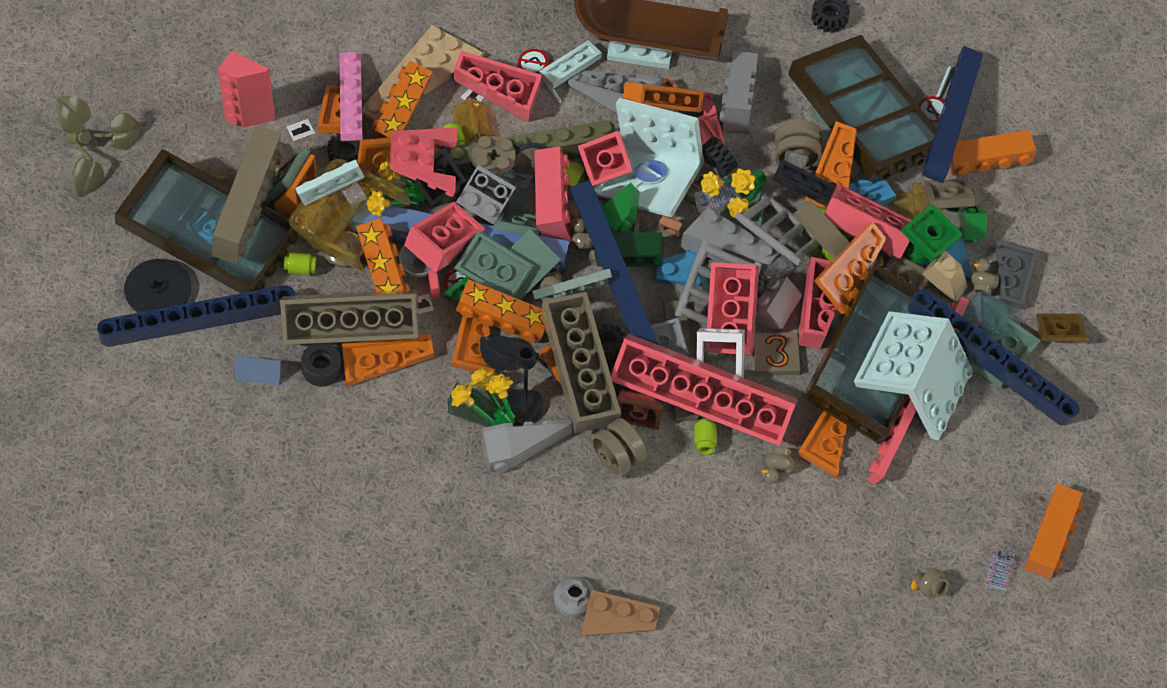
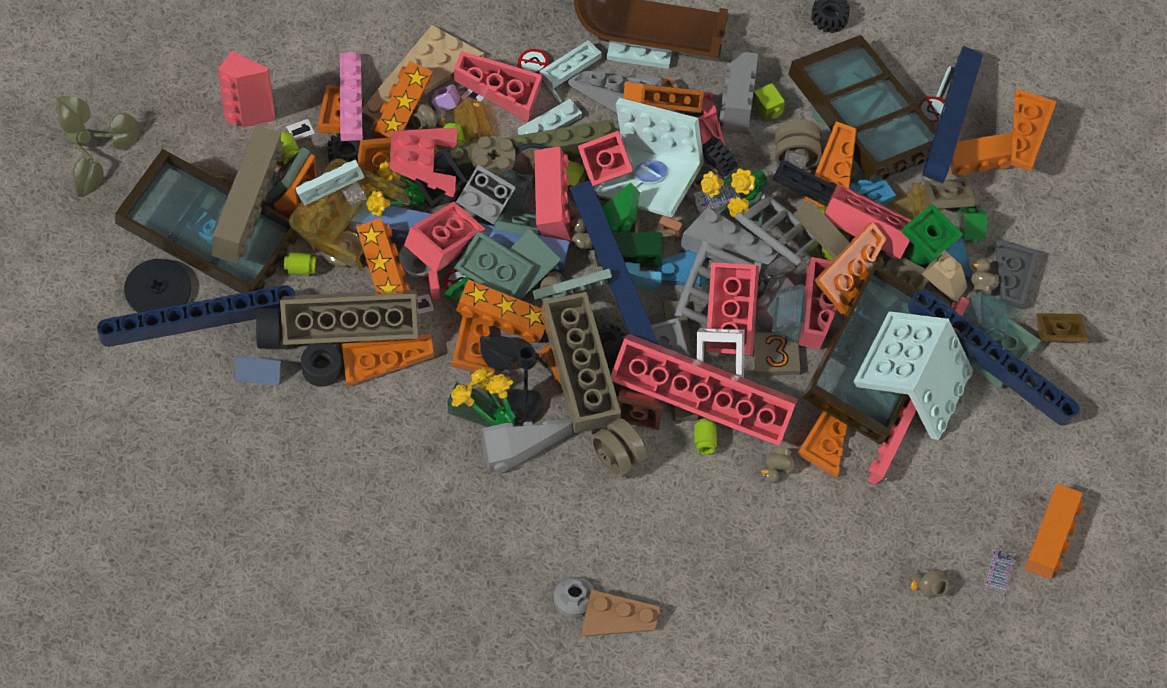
(268, 328): none -> black tyre
(289, 147): none -> lime brick
(426, 118): none -> dark tan animal
(445, 98): none -> lavender slope
(553, 119): none -> light aqua plate
(644, 279): none -> medium azure slope
(768, 102): none -> lime brick
(789, 312): none -> clear light blue slope
(1030, 124): none -> orange wing

